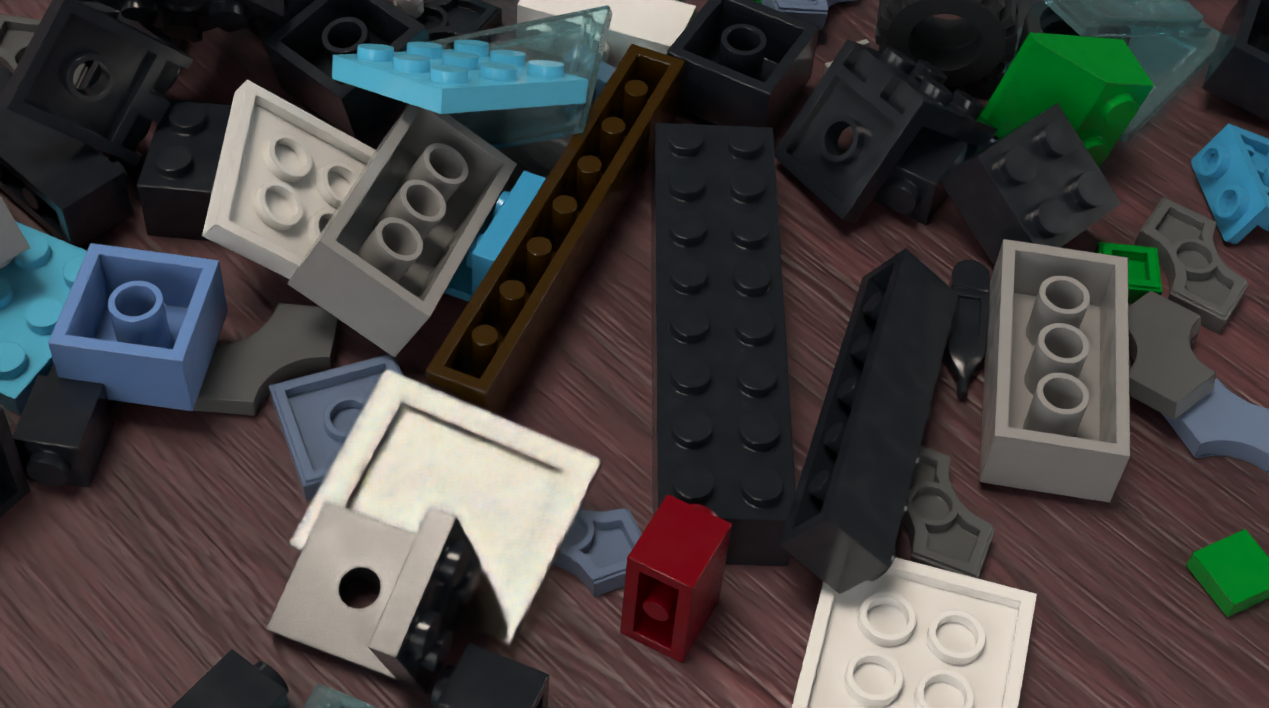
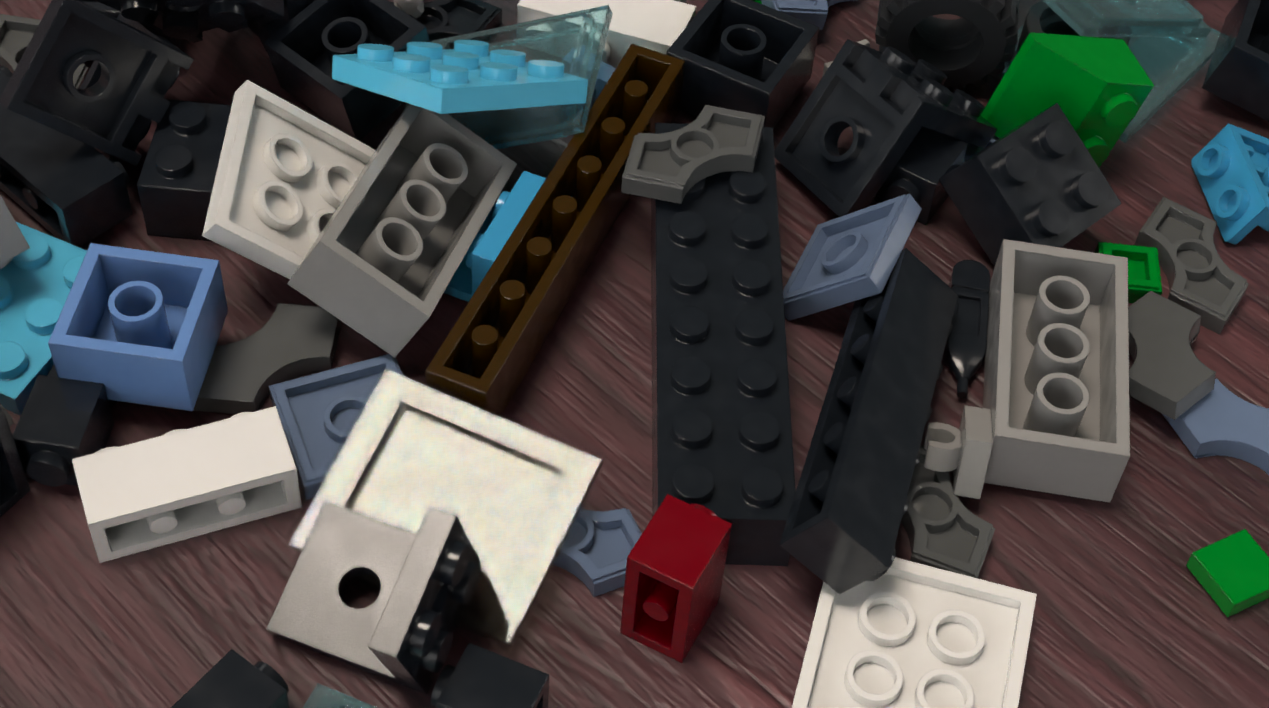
(187, 483): none -> white brick
(674, 161): none -> dark grey tile
(850, 257): none -> sand blue tile
(962, 450): none -> light grey tile

